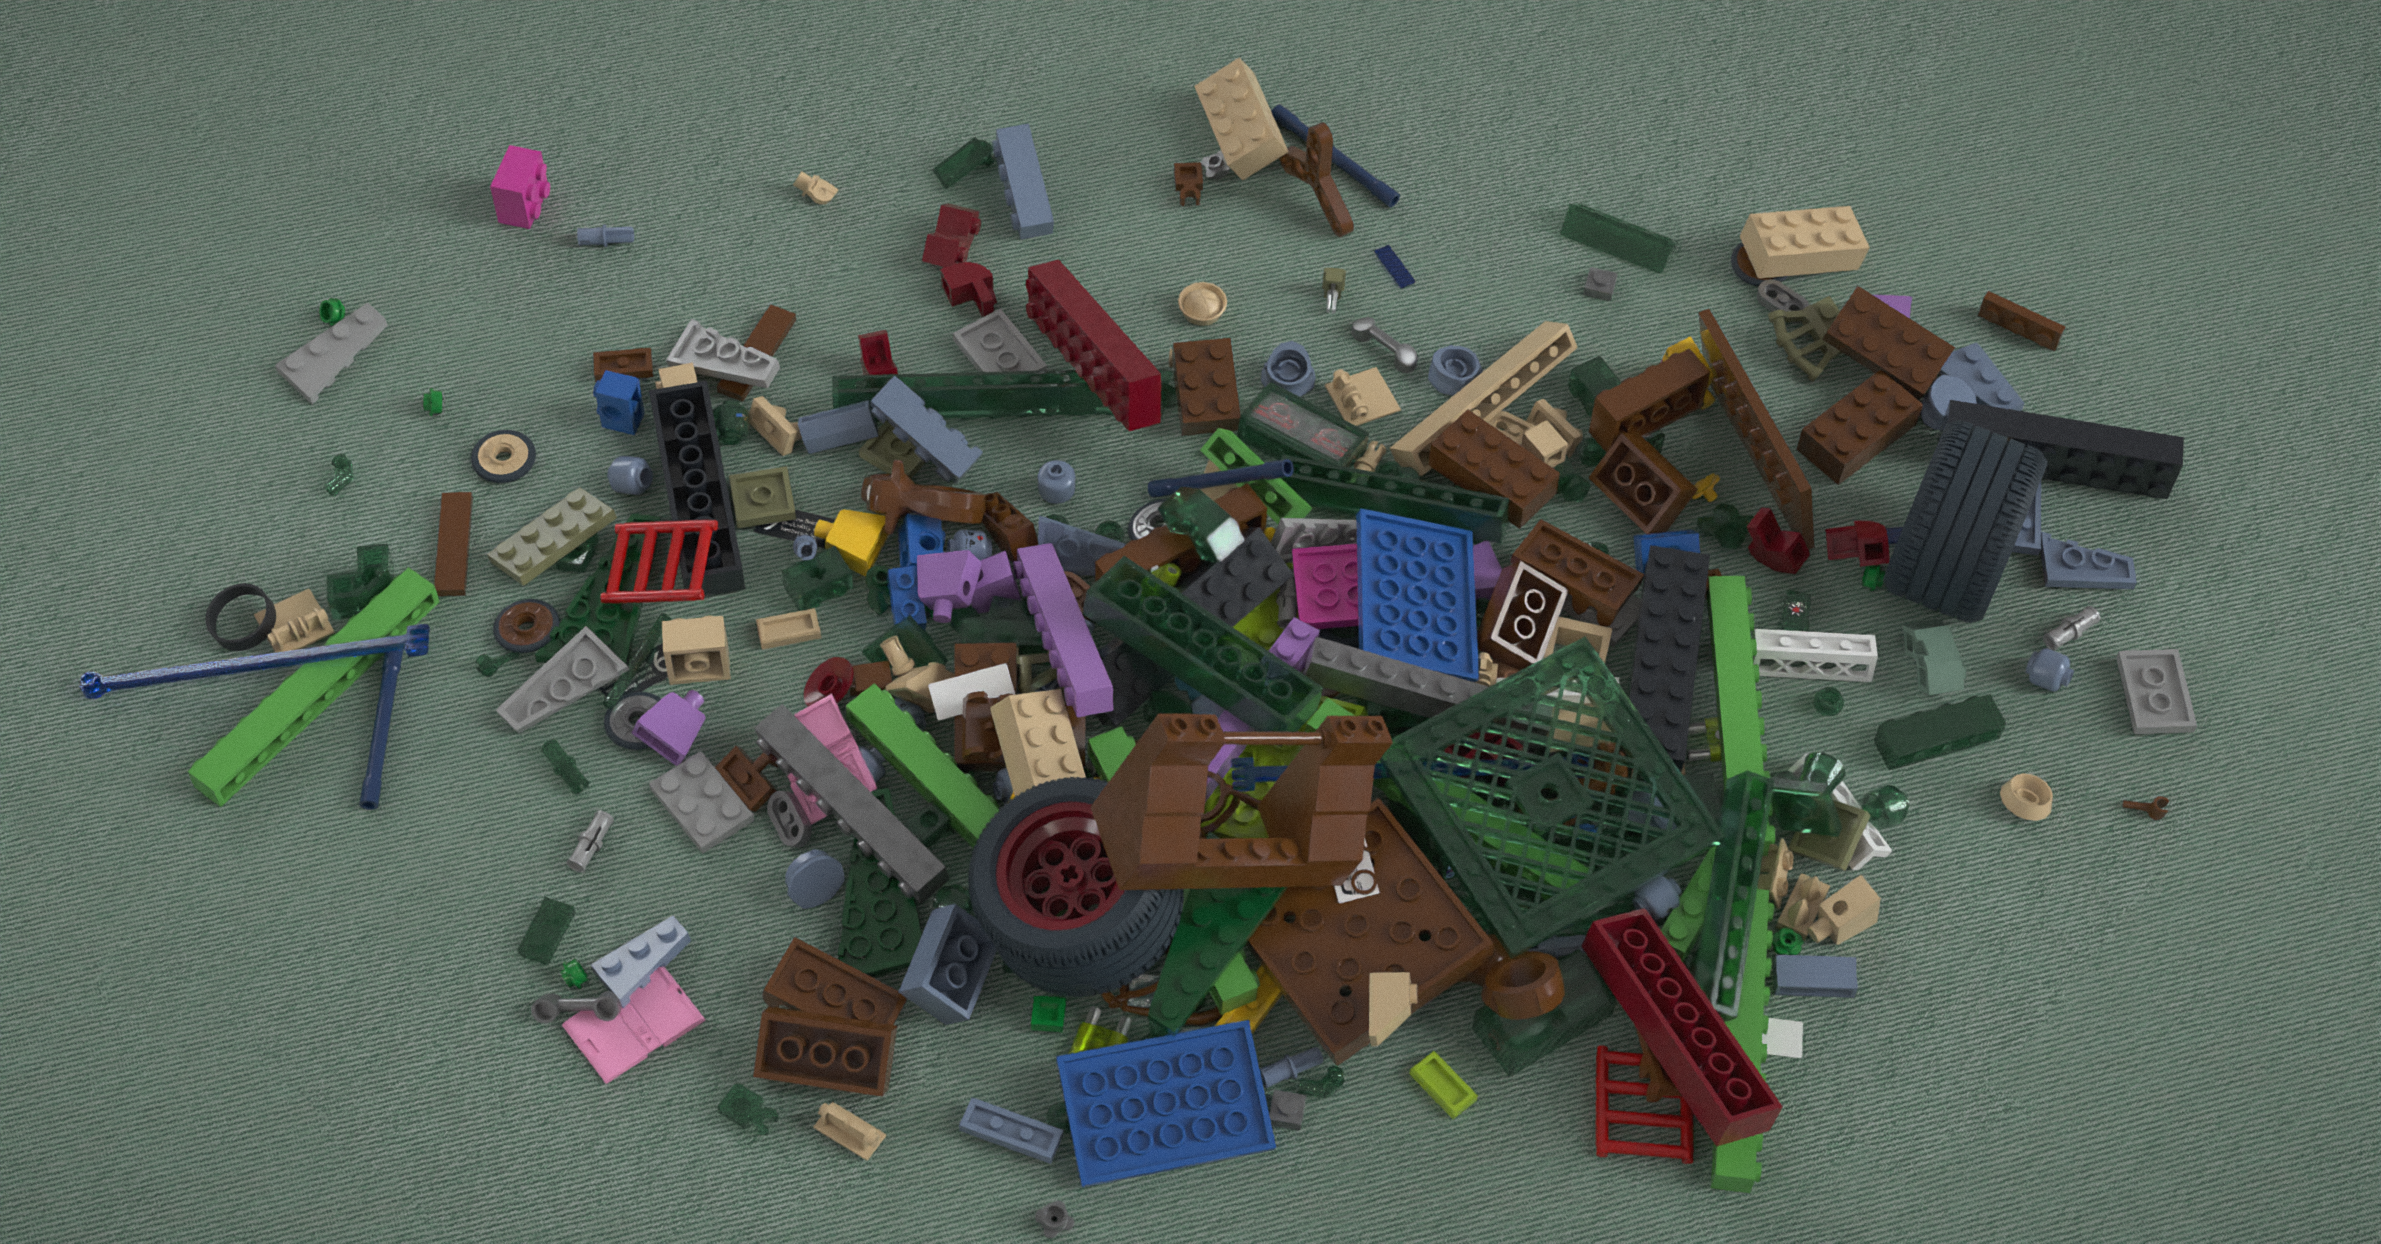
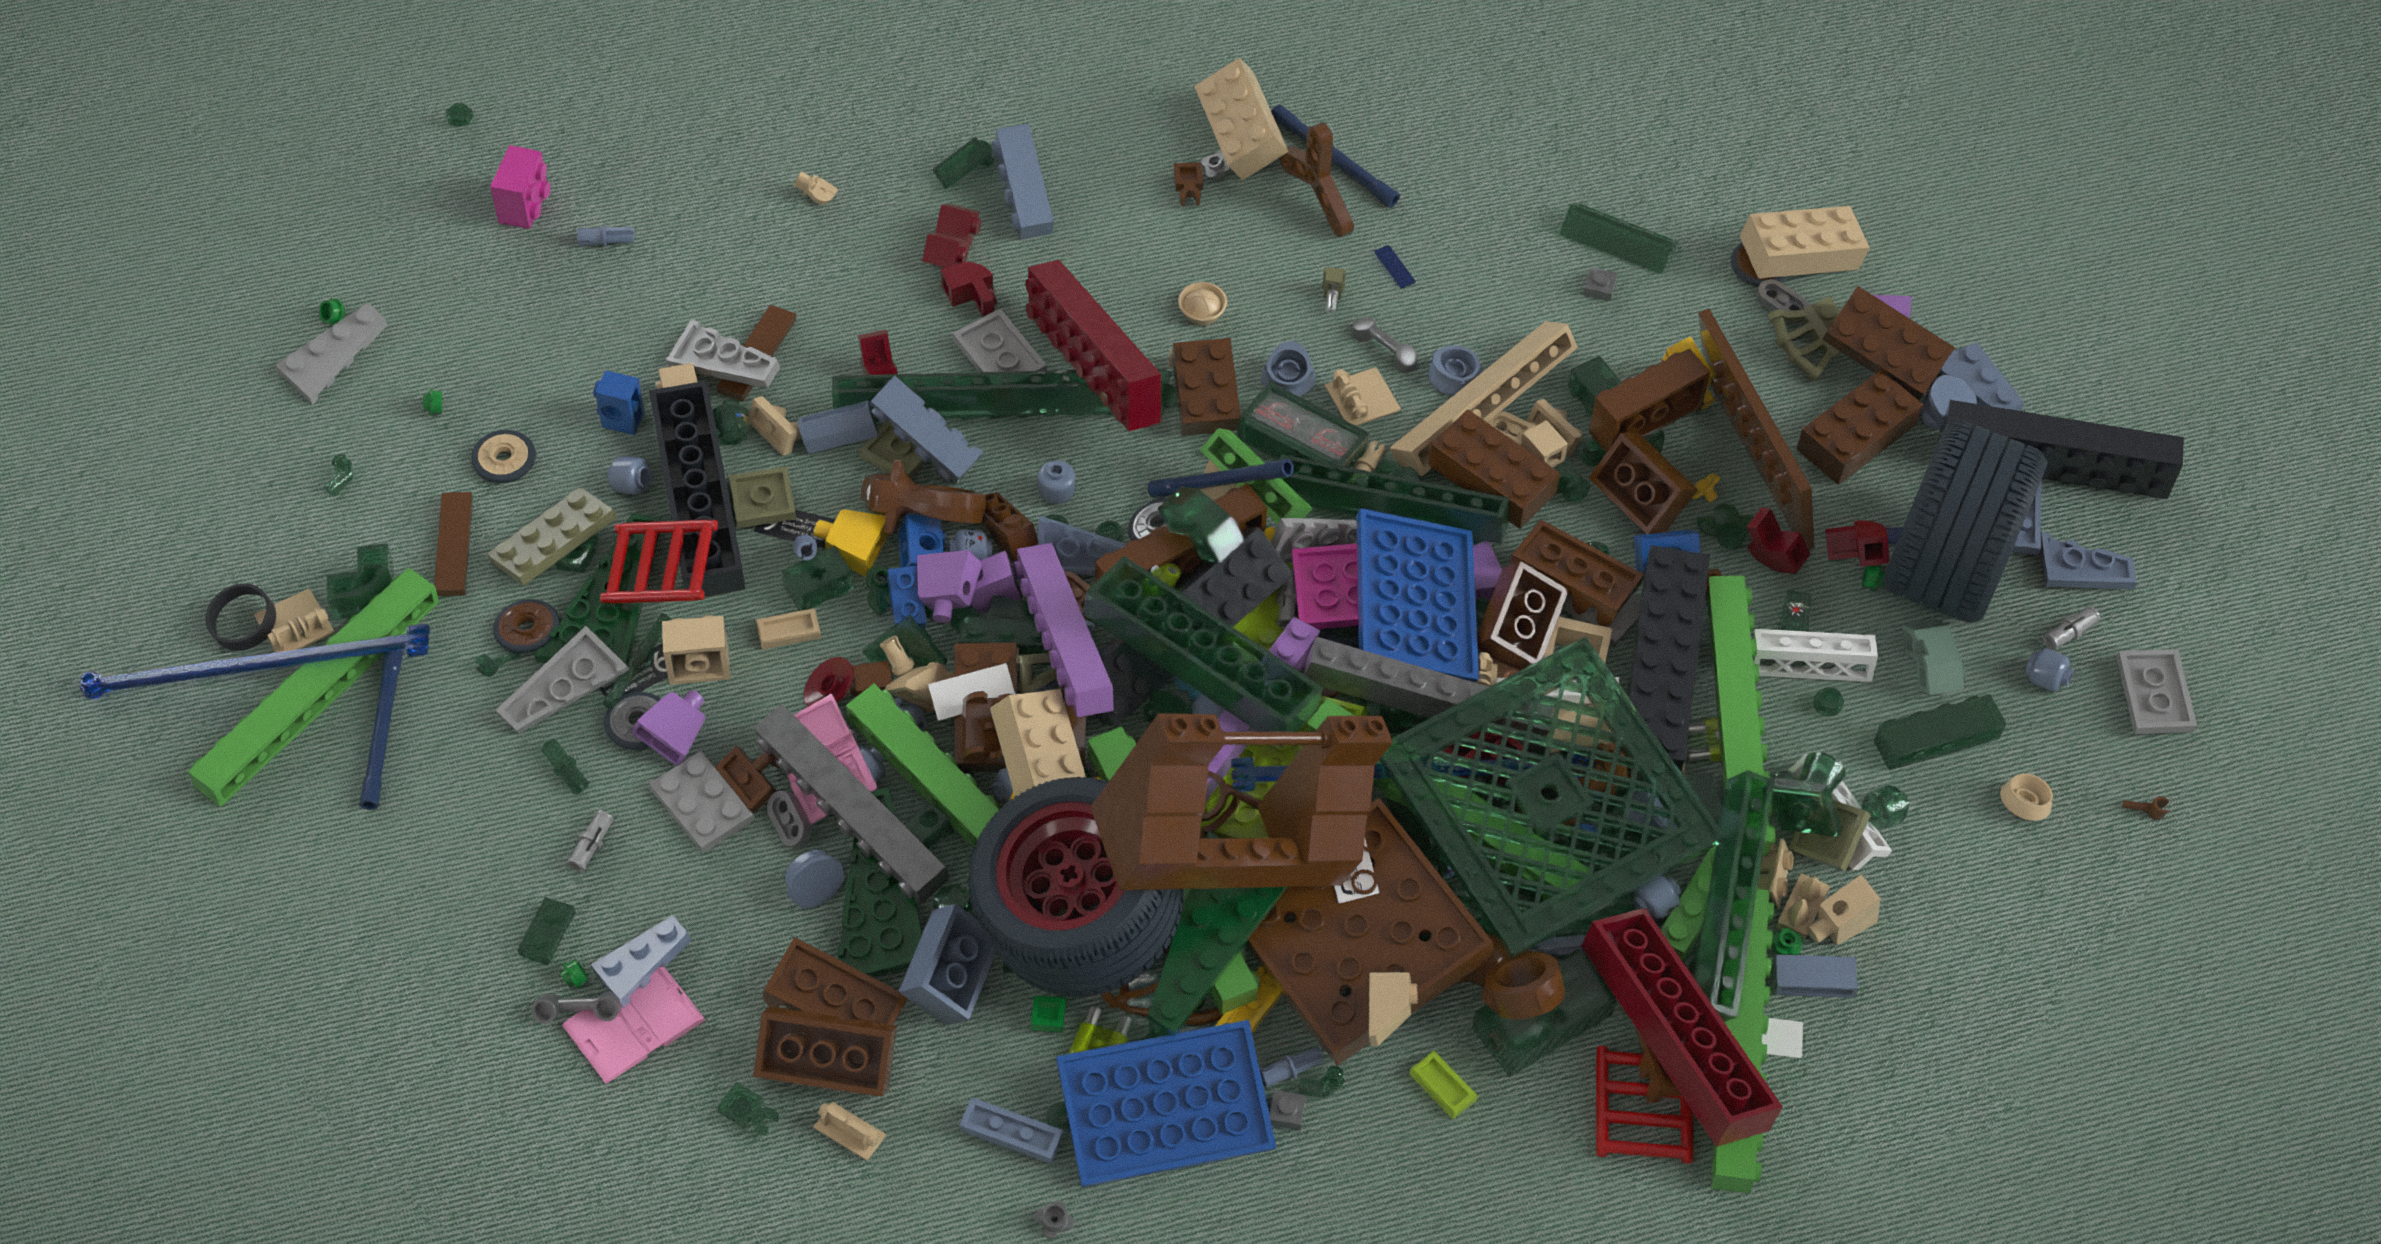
(459, 115): none -> clear green plate
(629, 362): reddish brown plate -> none
(2021, 321): reddish brown plate -> none

